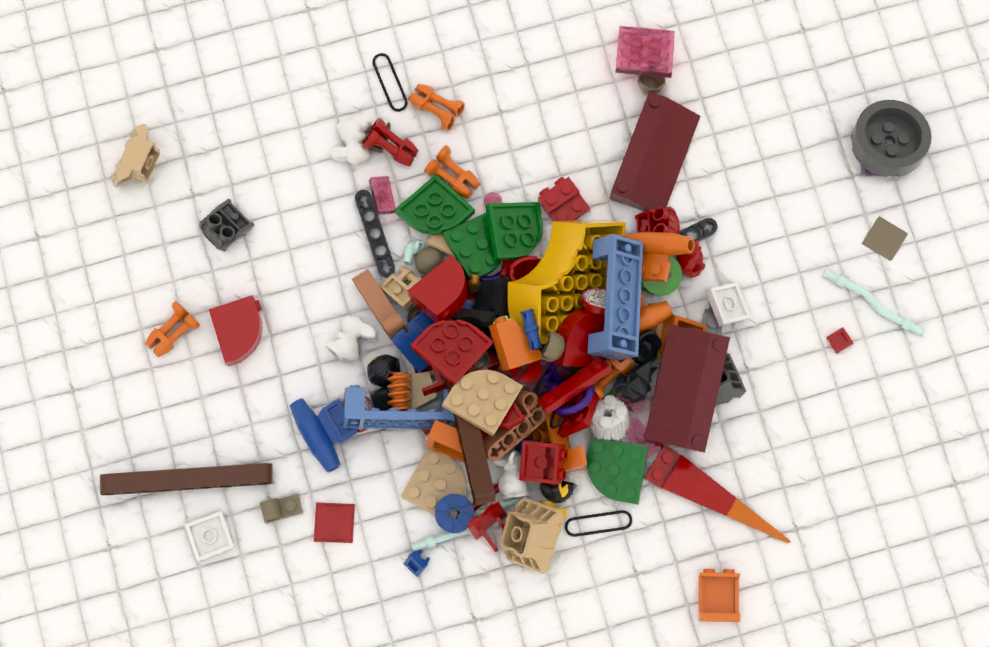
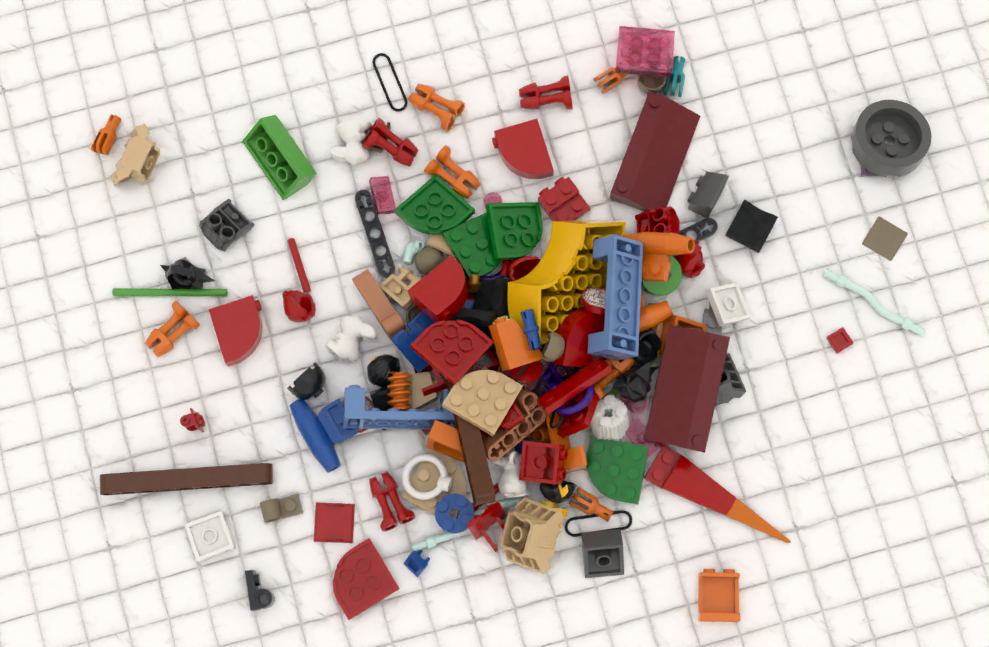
(106, 136): none -> orange arm
(168, 292): none -> bright green piece
(185, 275): none -> black hair
(193, 421): none -> red hinge
(253, 581): none -> black plate
(279, 156): none -> bright green slope
(298, 306): none -> red hair
(299, 266): none -> red bar
(309, 383): none -> black cylinder
(362, 579): none -> red plate
(403, 515): none -> red piece
(444, 482): none -> white piece
(524, 150): none -> red brick
(533, 100): none -> red piece
(594, 506): none -> orange arm
(603, 553): none -> dark grey slope
(616, 78): none -> orange arm
(677, 77): none -> teal arm
(707, 193): none -> dark grey slope
(751, 226): none -> black brick

